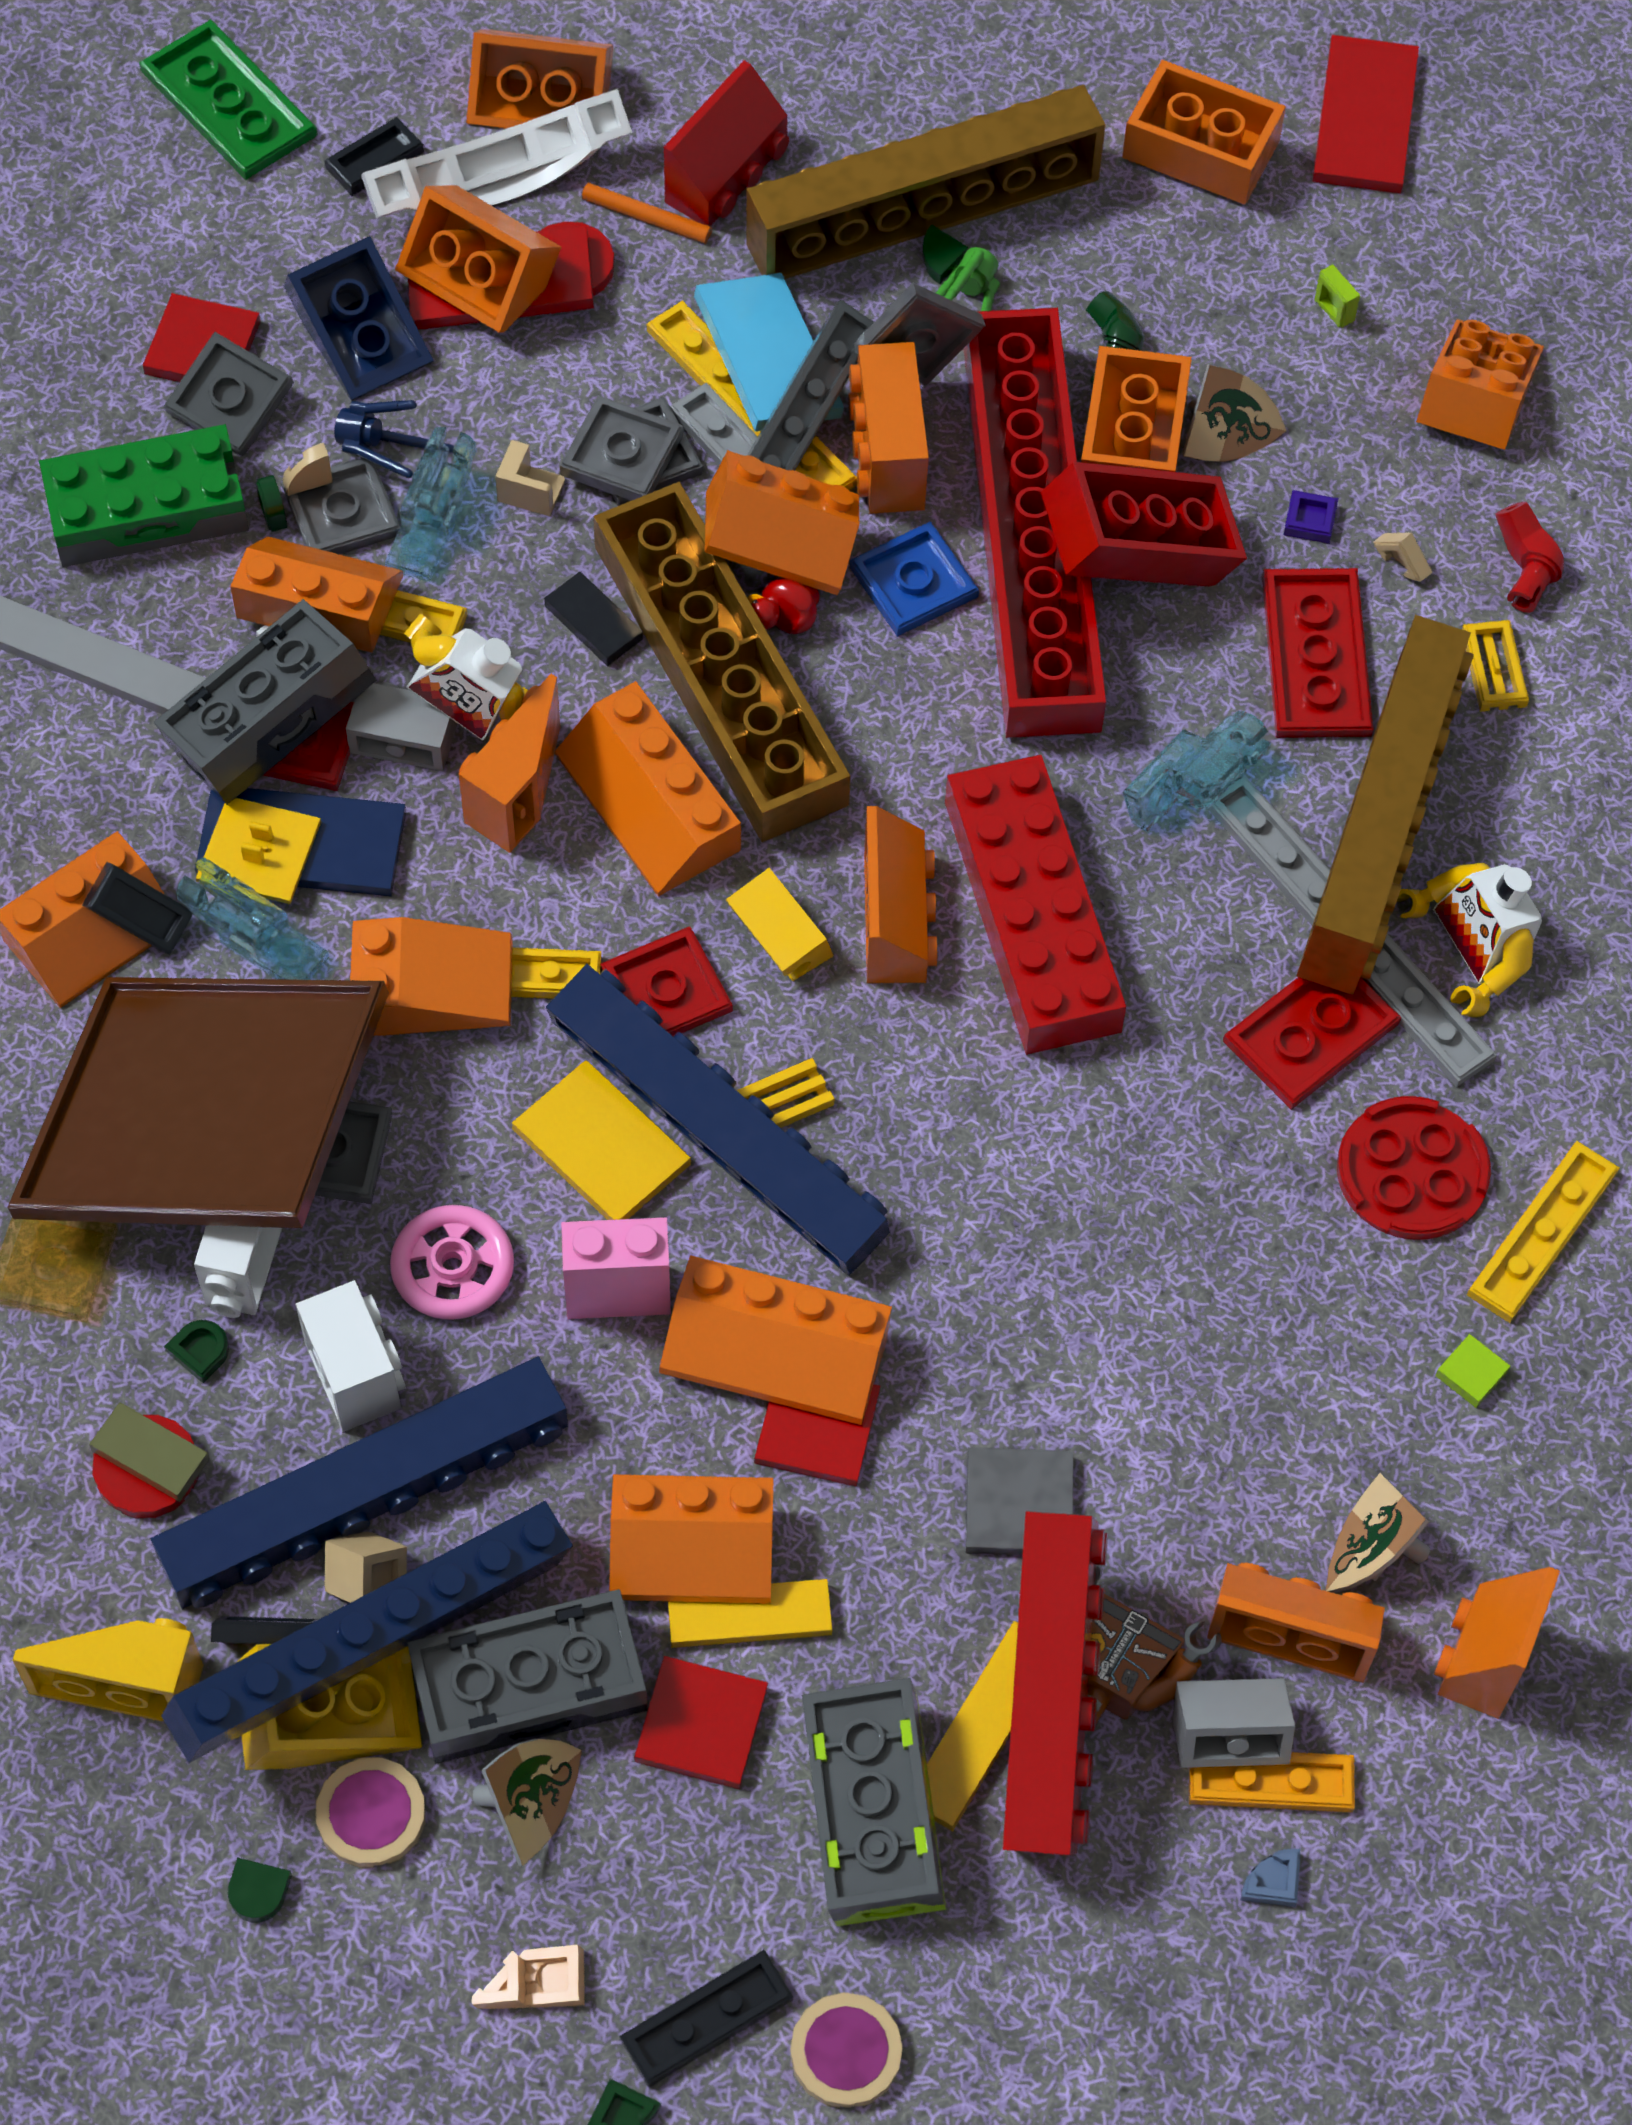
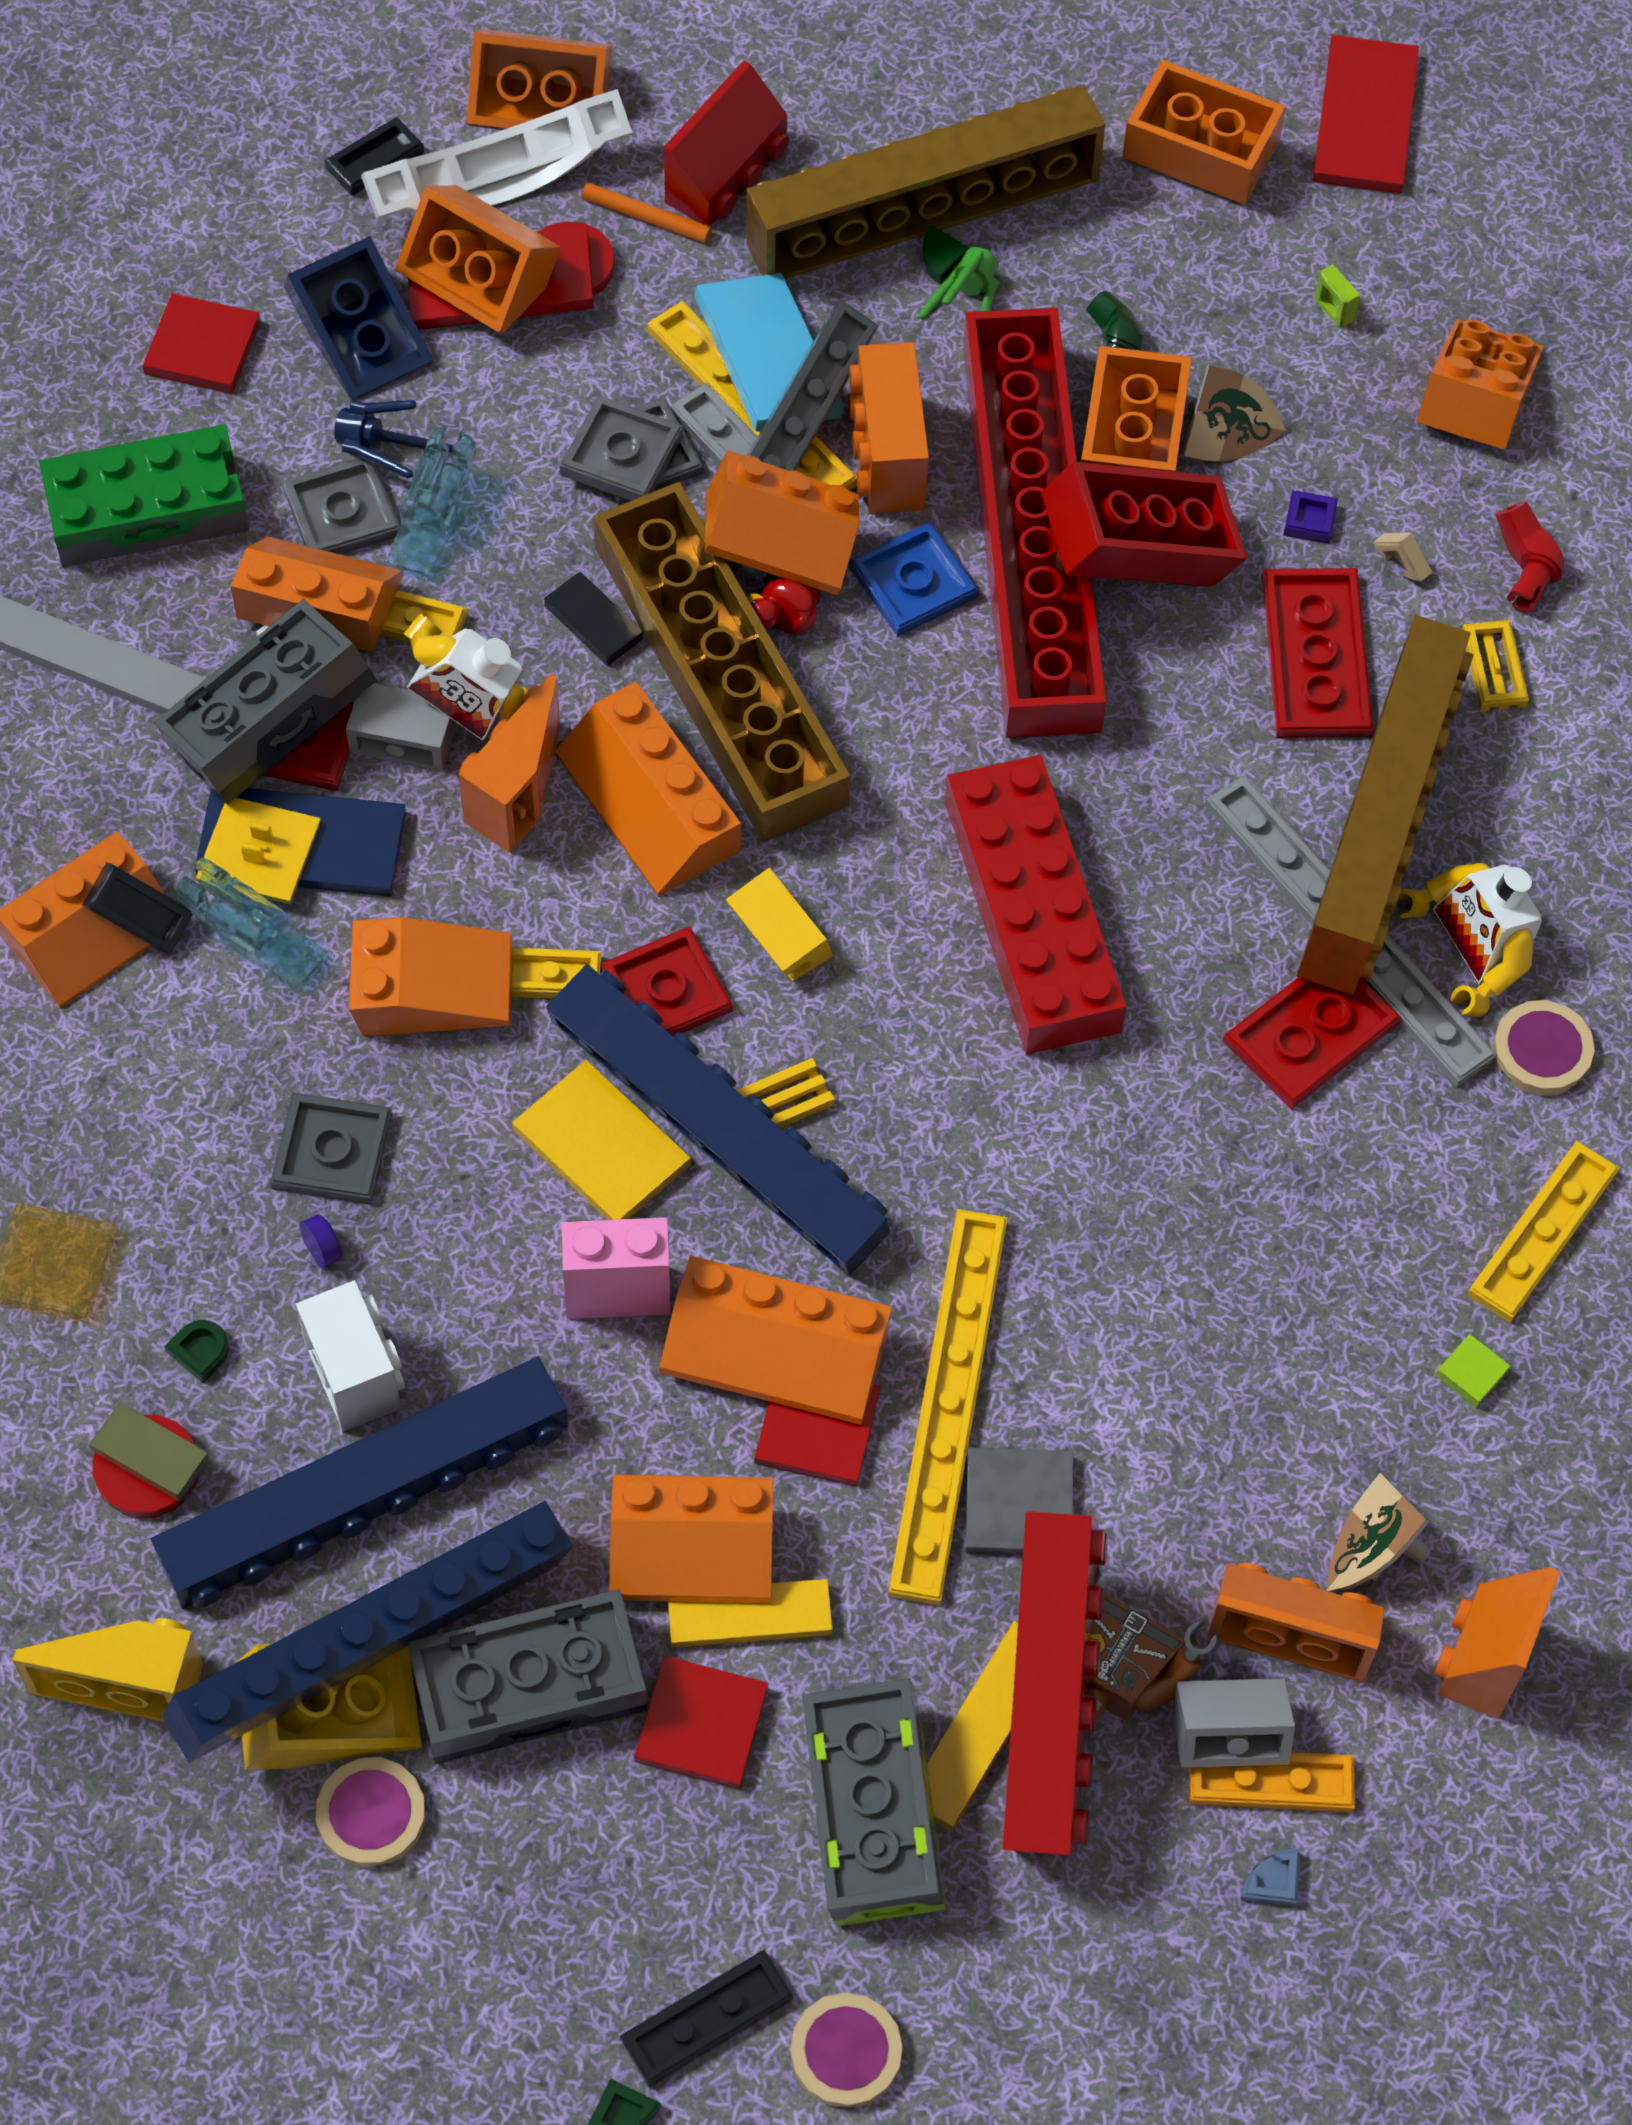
(201, 1102): reddish brown tile -> none
(228, 99): green tile -> none
(229, 389): dark grey tile -> none
(235, 1267): white window -> none
(255, 1629): black tile -> none
(257, 1890): dark green tile -> none
(271, 503): dark green tile -> none
(309, 472): tan tile -> none
(321, 1240): none -> dark purple tile
(362, 1564): tan panel -> none
(457, 1222): bright pink plate -> none
(525, 485): tan panel -> none
(530, 1791): shield -> none
(536, 1980): light nougat slope -> none
(897, 900): orange slope -> none
(931, 322): flat silver tile -> none
(947, 1408): none -> yellow tile
(1196, 769): clear light blue plate -> none
(1413, 1168): red tile -> none
(1543, 1047): none -> tile

